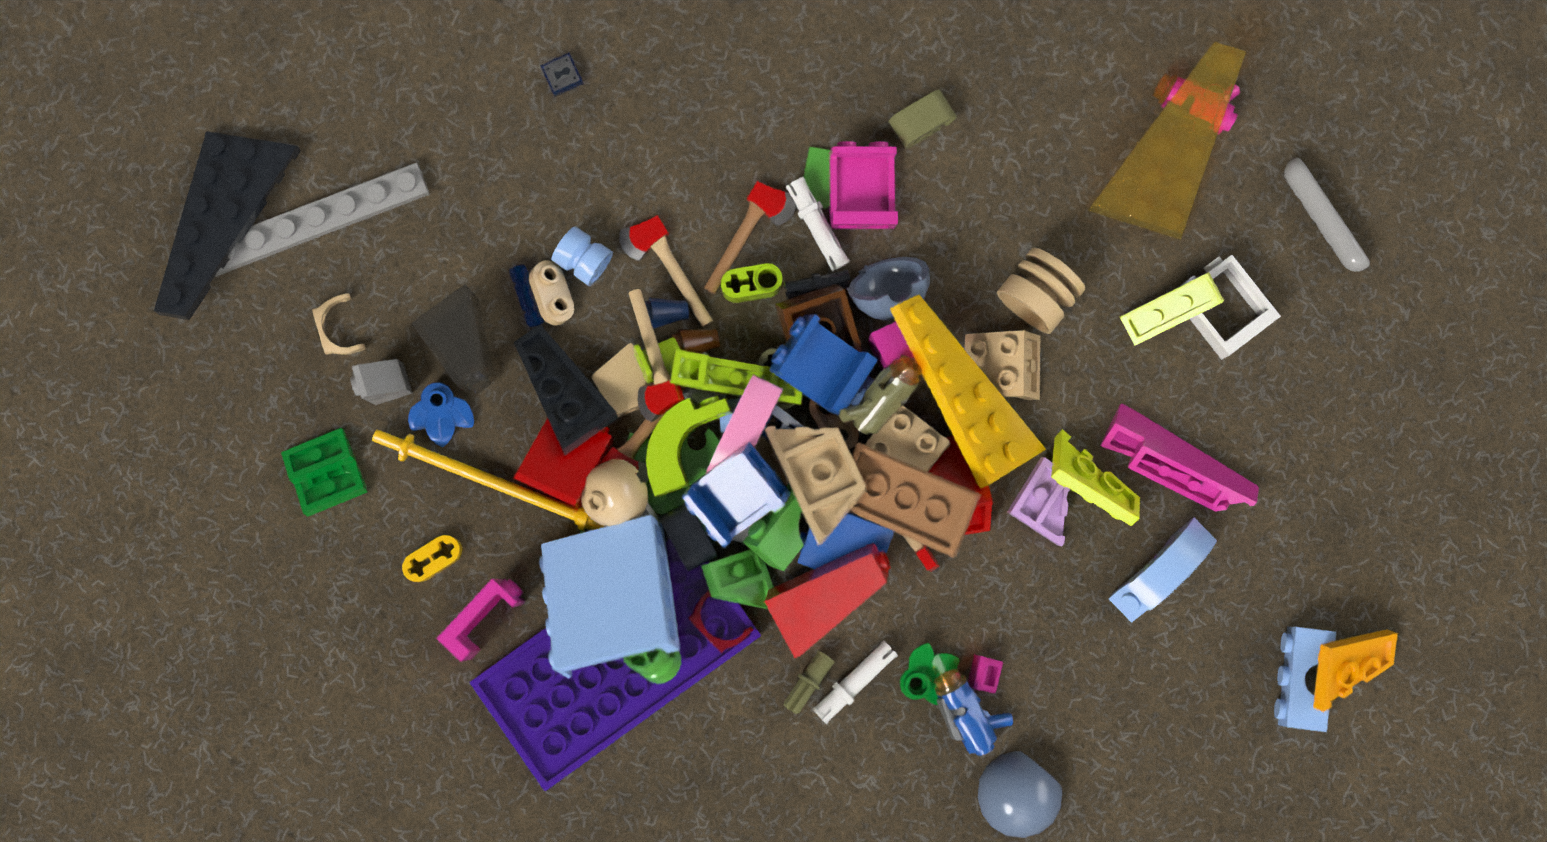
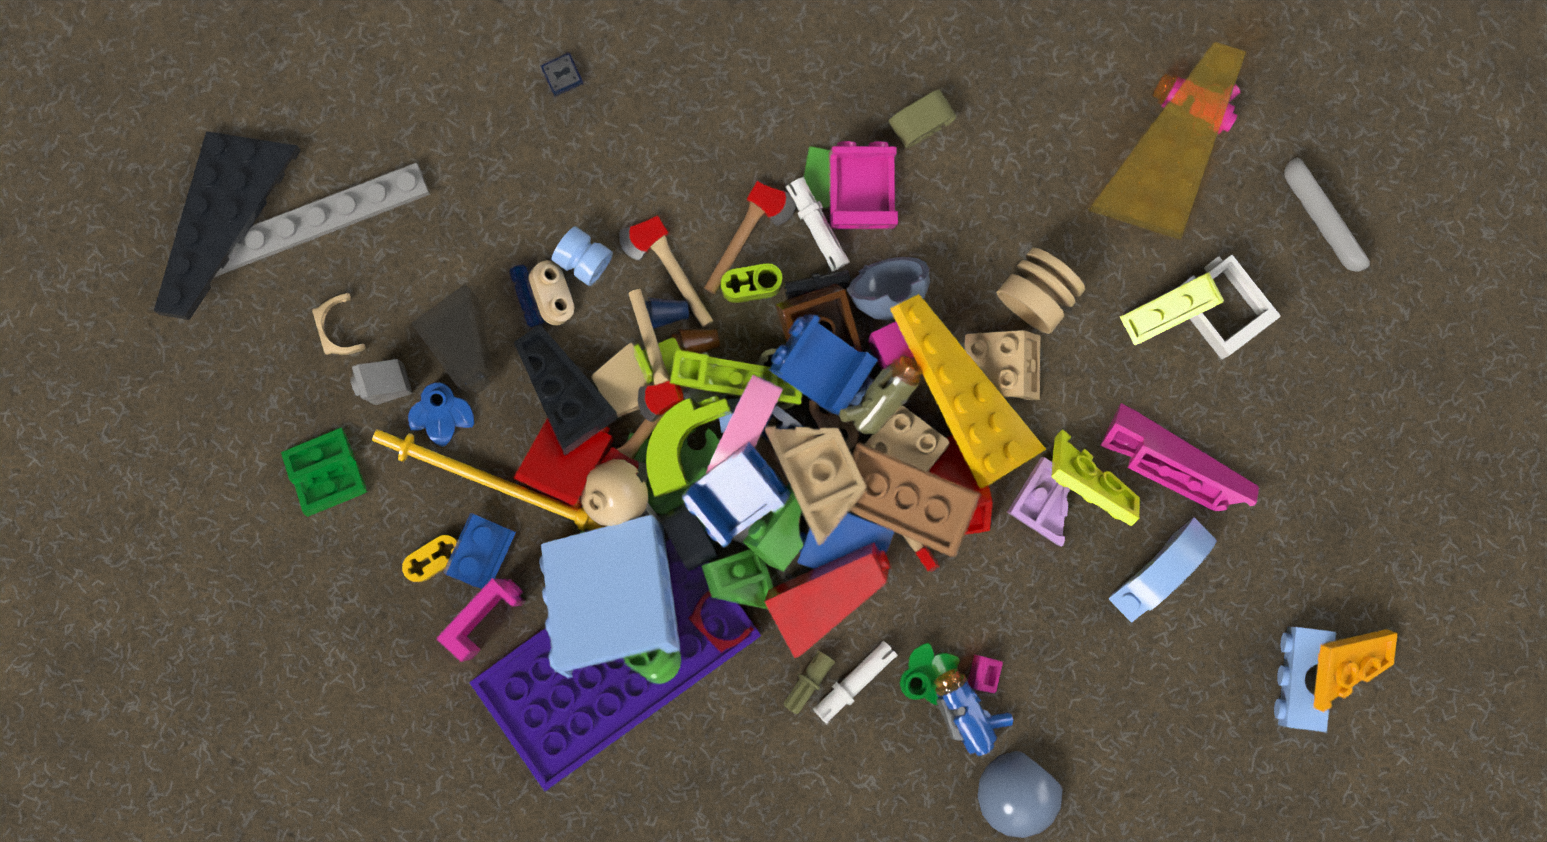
(479, 551): none -> blue plate

